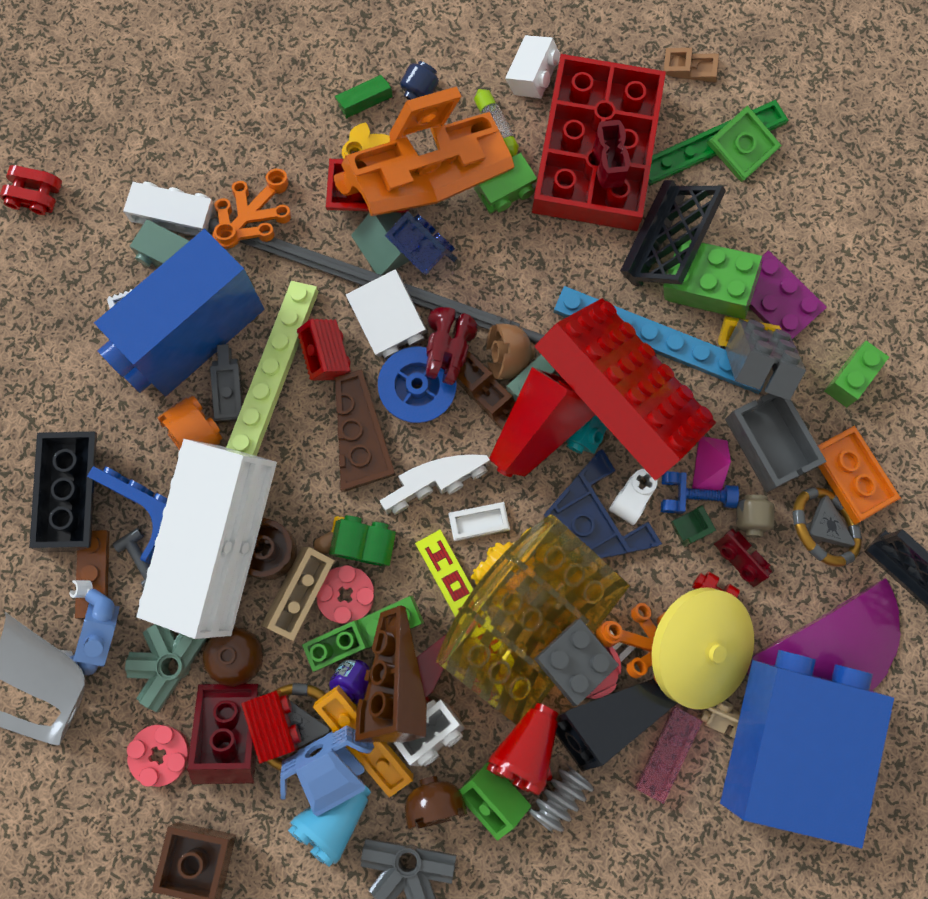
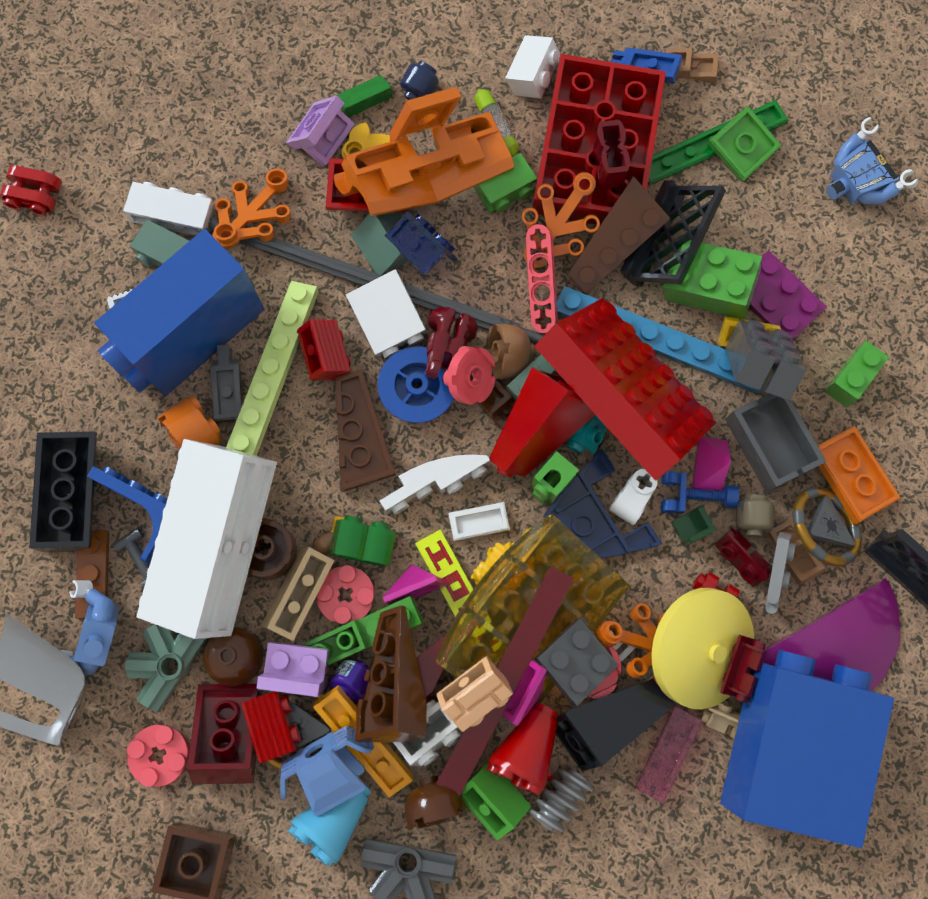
(295, 669): none -> lavender bracket
(322, 130): none -> lavender bracket
(413, 583): none -> dark pink slope
(457, 376): none -> coral plate
(474, 694): none -> light nougat brick
(512, 666): none -> dark red sticker
(526, 694): none -> dark pink slope
(536, 279): none -> coral beam
(553, 479): none -> bright green brick
(557, 223): none -> orange plant
(623, 230): none -> reddish brown wing
(651, 59): none -> blue hinge
(746, 654): none -> dark red hinge
(779, 577): none -> light grey hinge
(804, 565): none -> medium nougat slope
(864, 173): none -> medium blue torso

